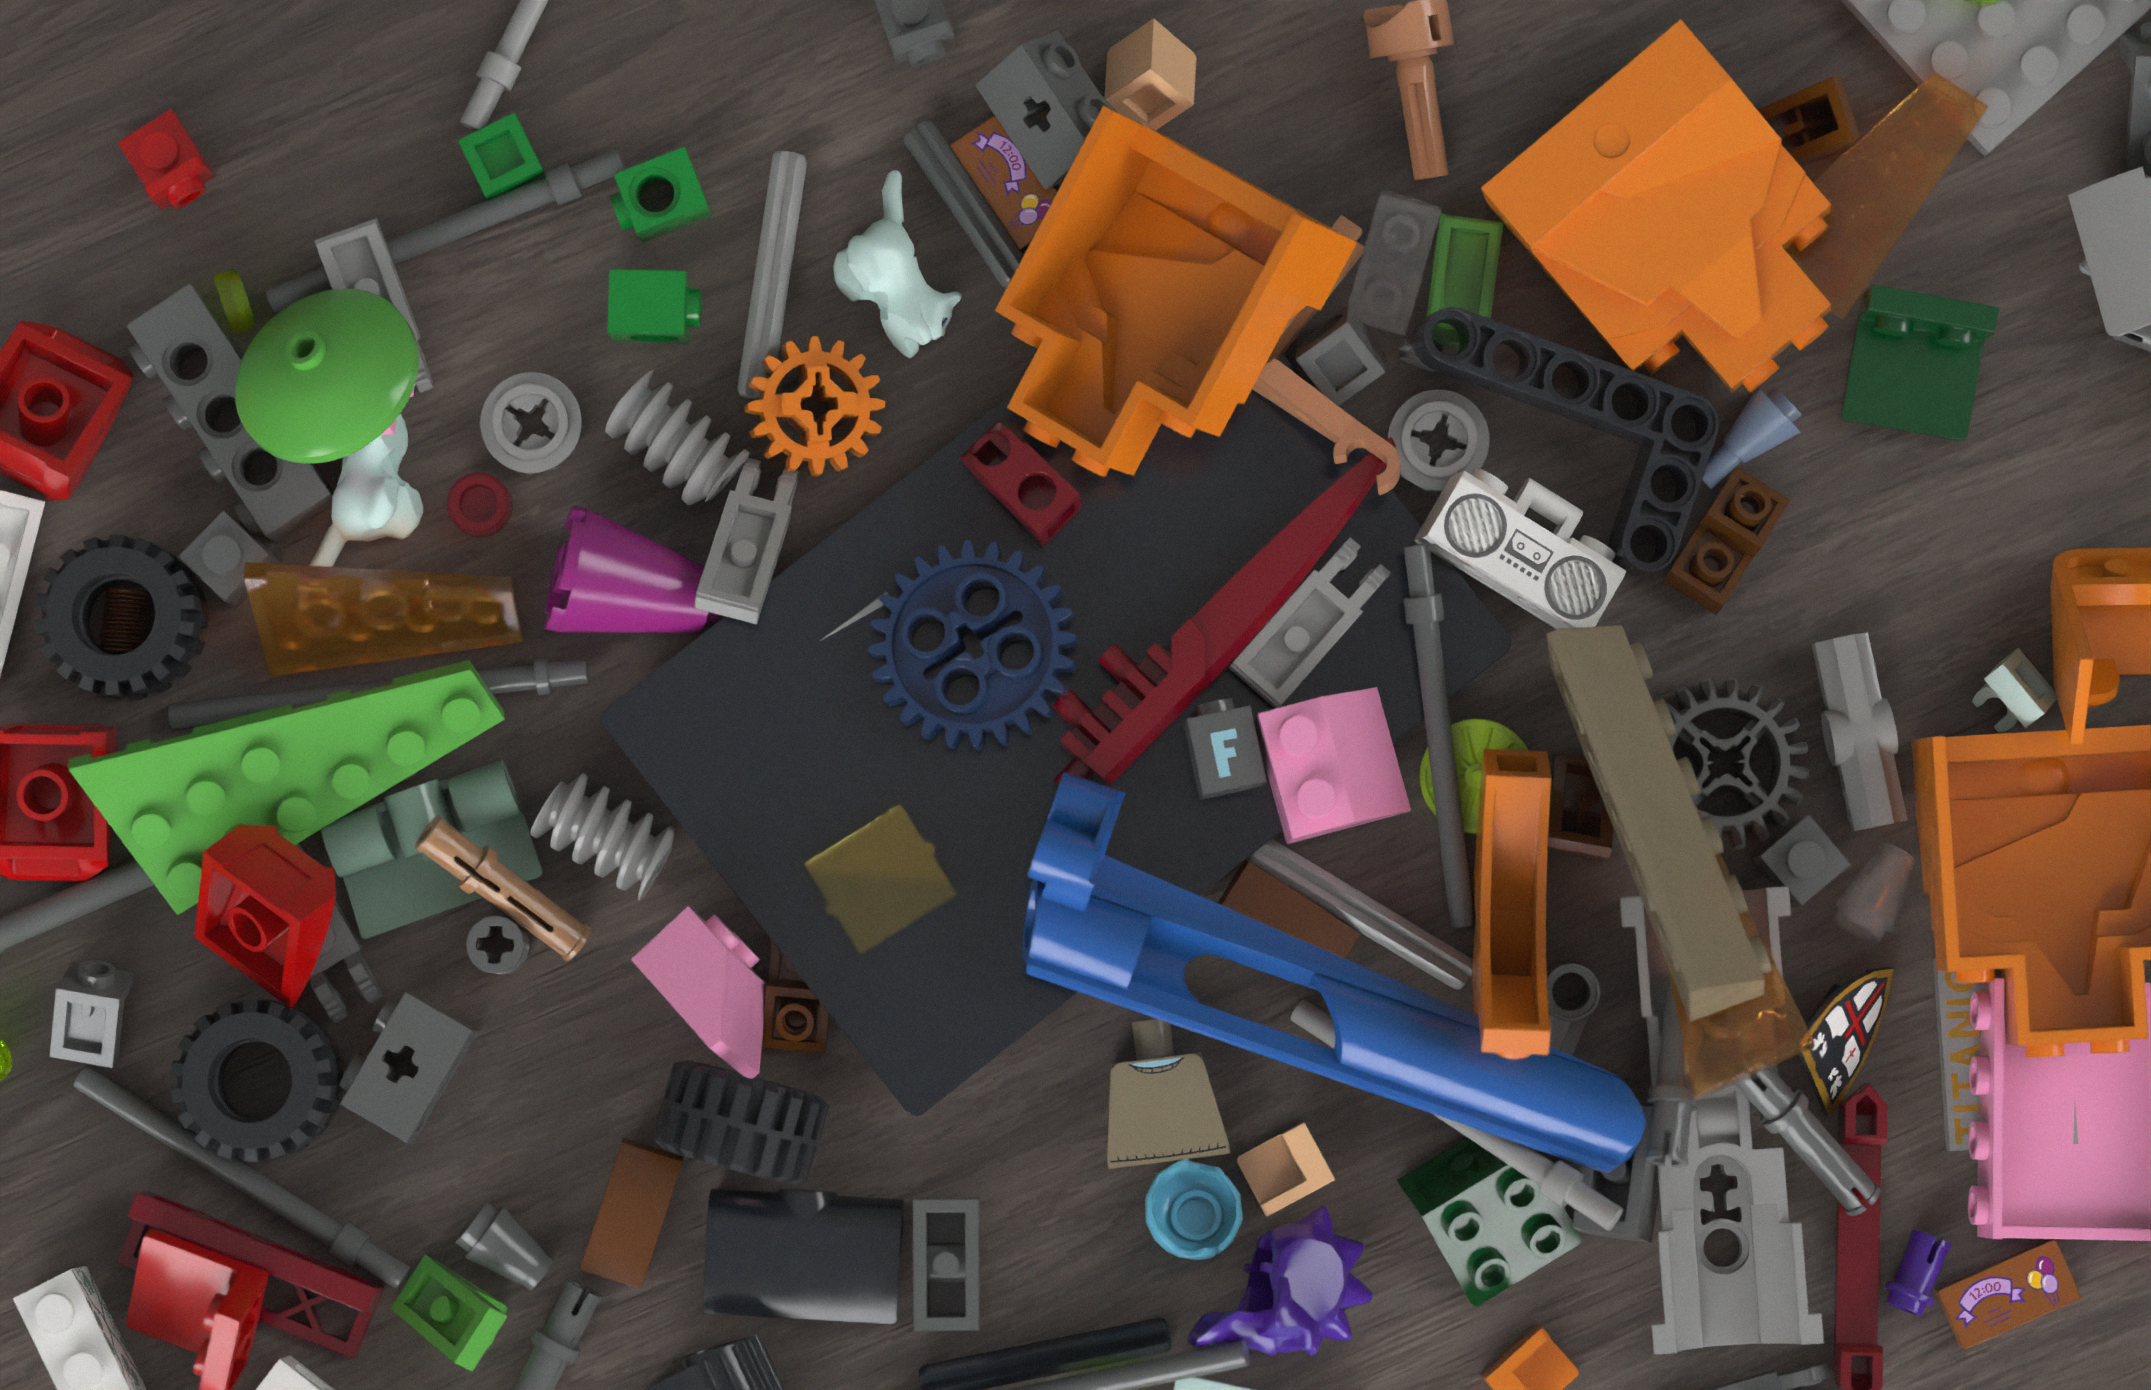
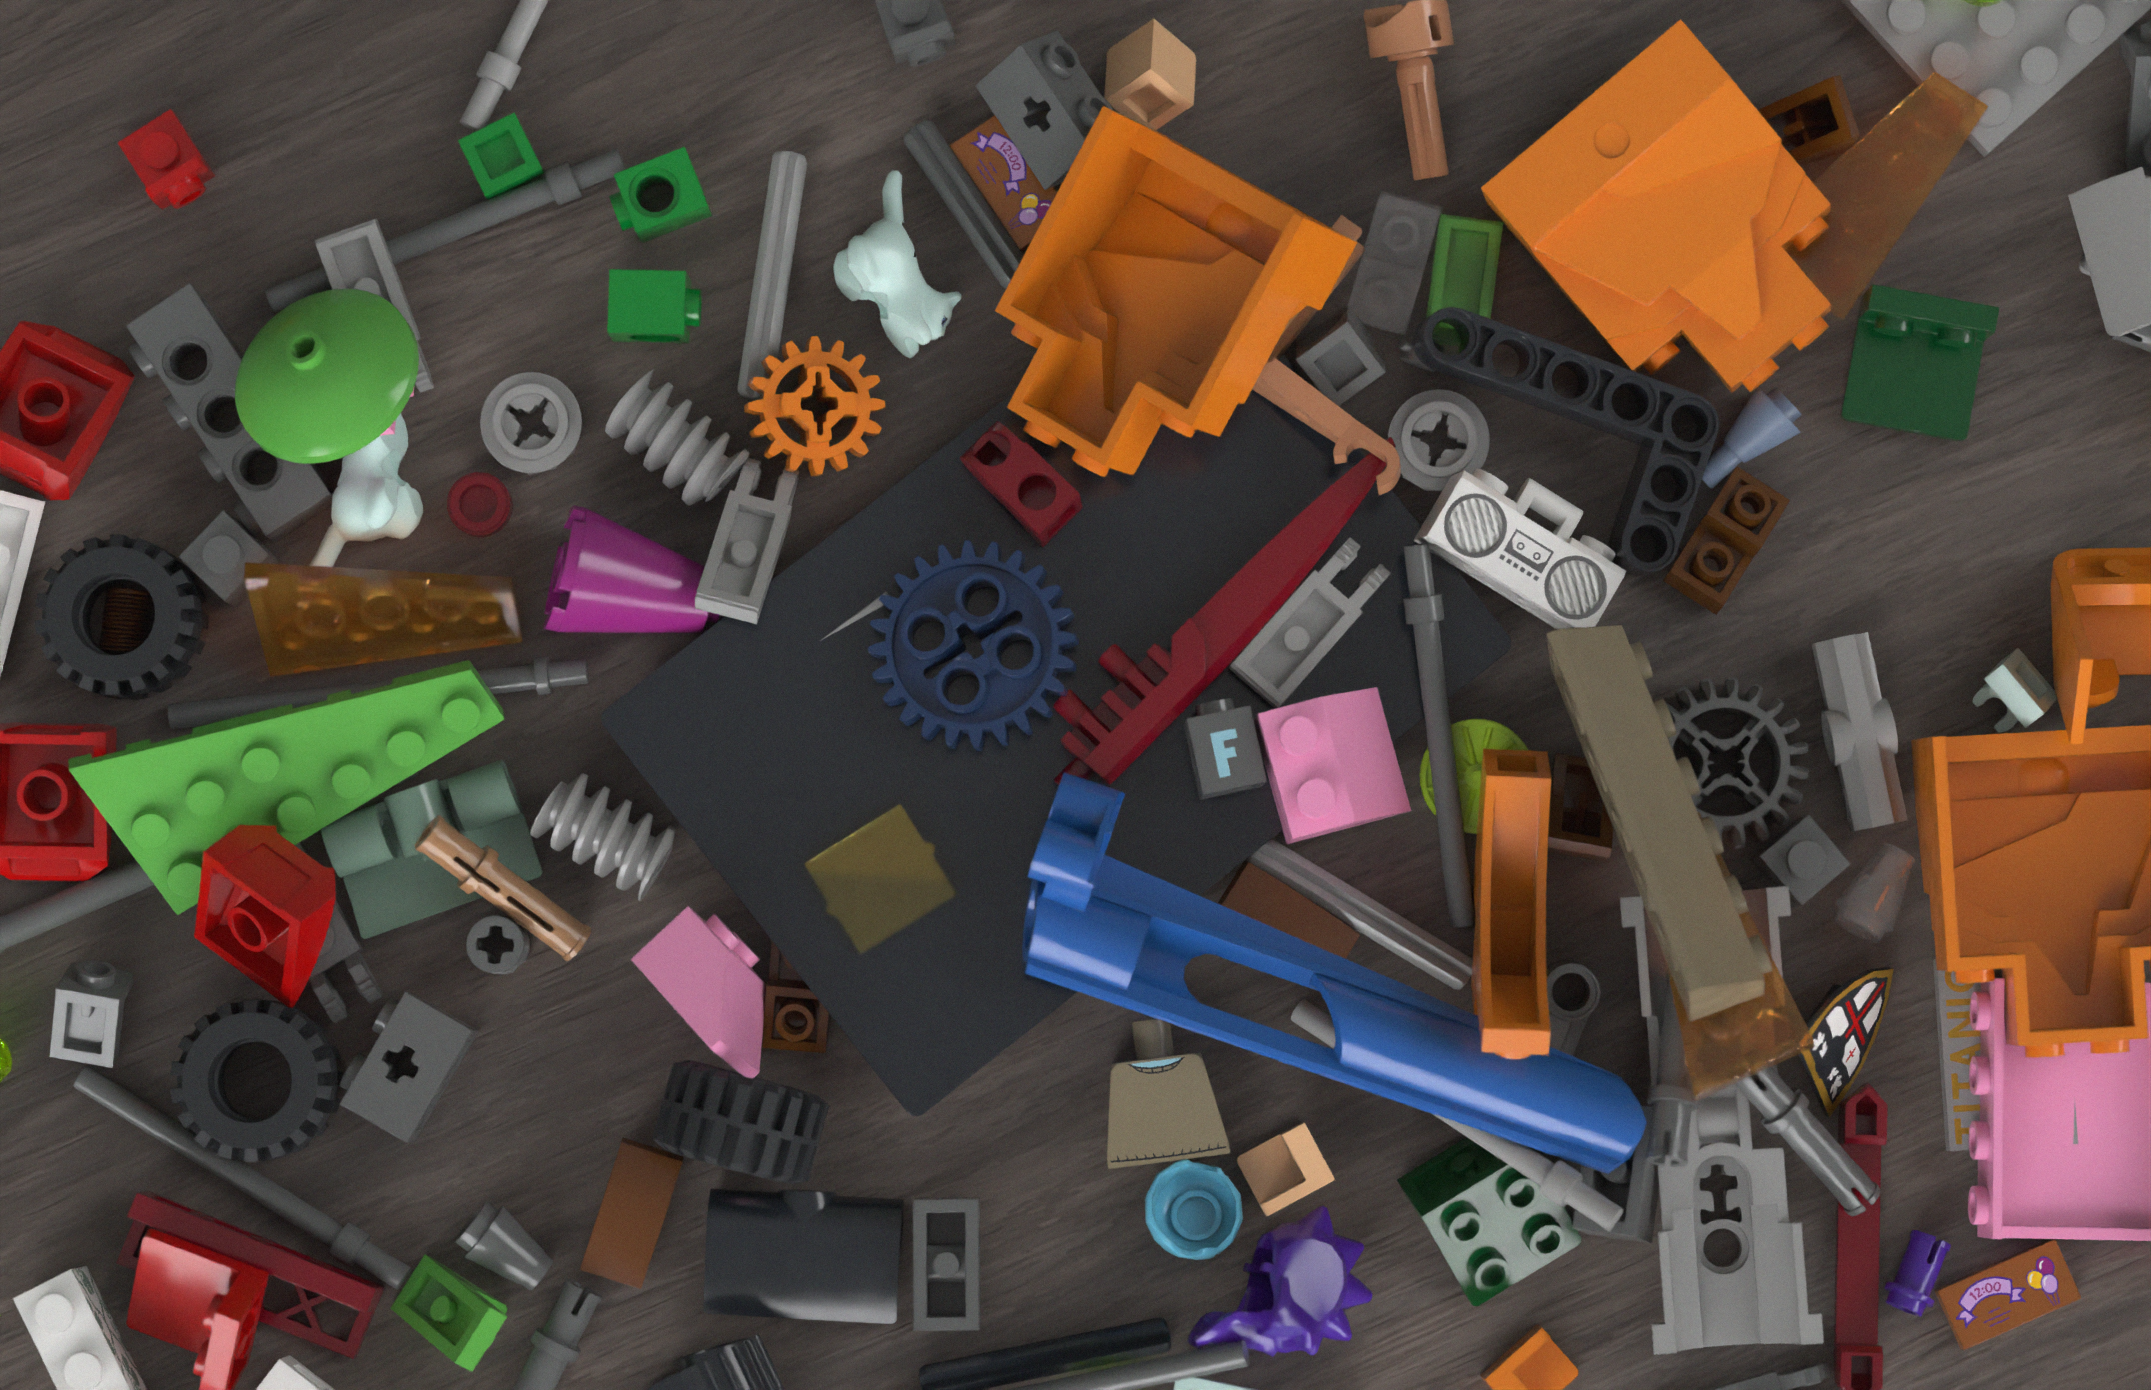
(234, 301): clear neon green tile -> none

